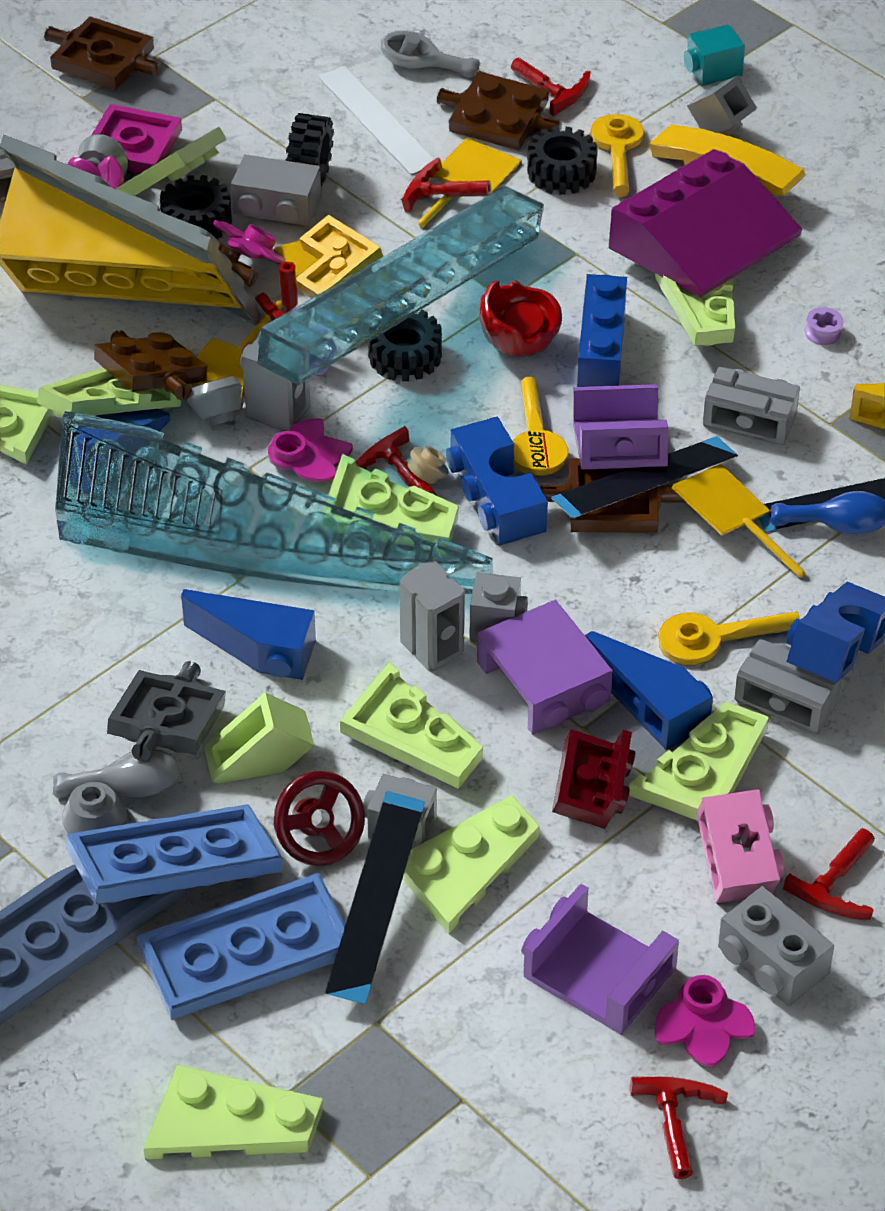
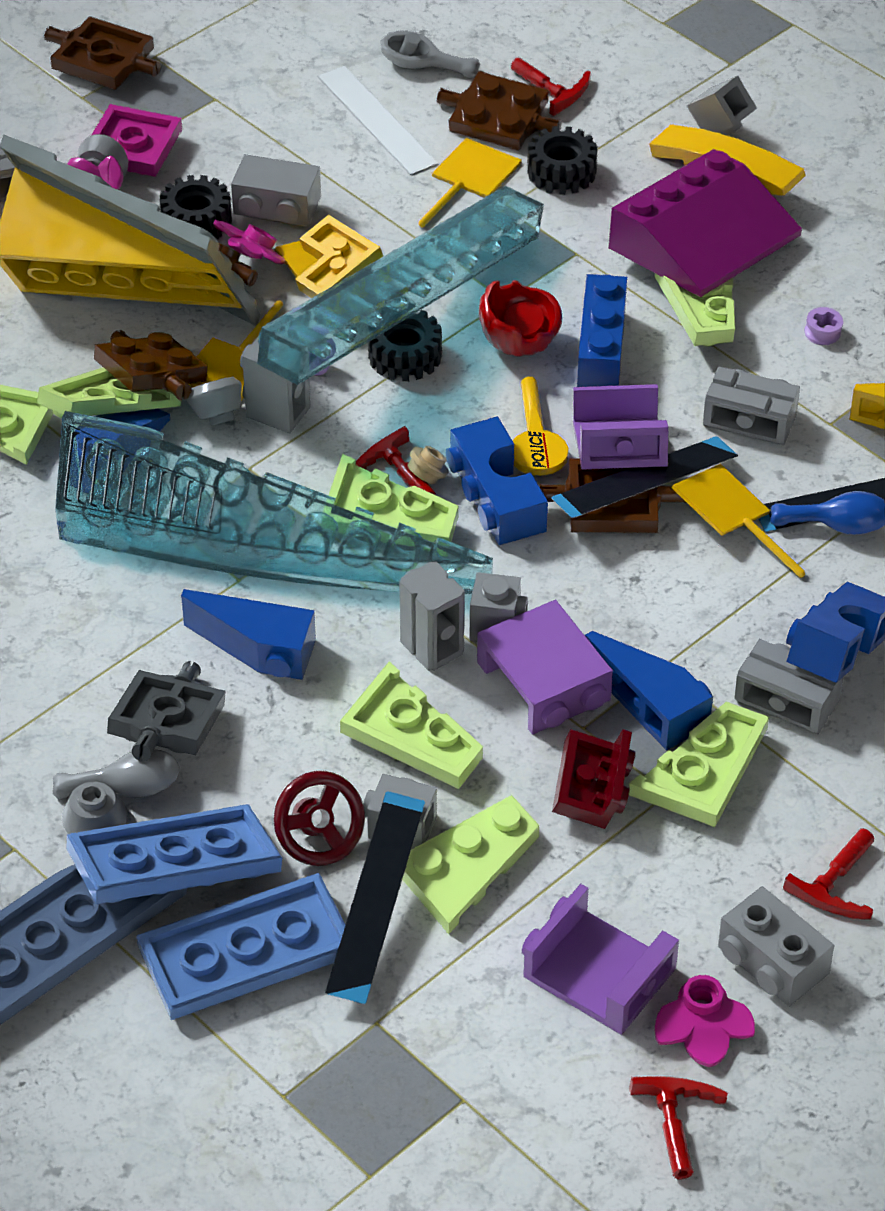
(177, 163): yellowish green wing -> none
(227, 1113): yellowish green wing -> none
(259, 741): yellowish green slope -> none
(288, 292): red piece -> none
(308, 451): dark pink plate -> none
(311, 142): black tyre -> none
(421, 187): red piece -> none
(618, 134): yellow piece -> none
(696, 638): yellow piece -> none
(715, 54): teal brick -> none
(732, 870): bright pink brick -> none

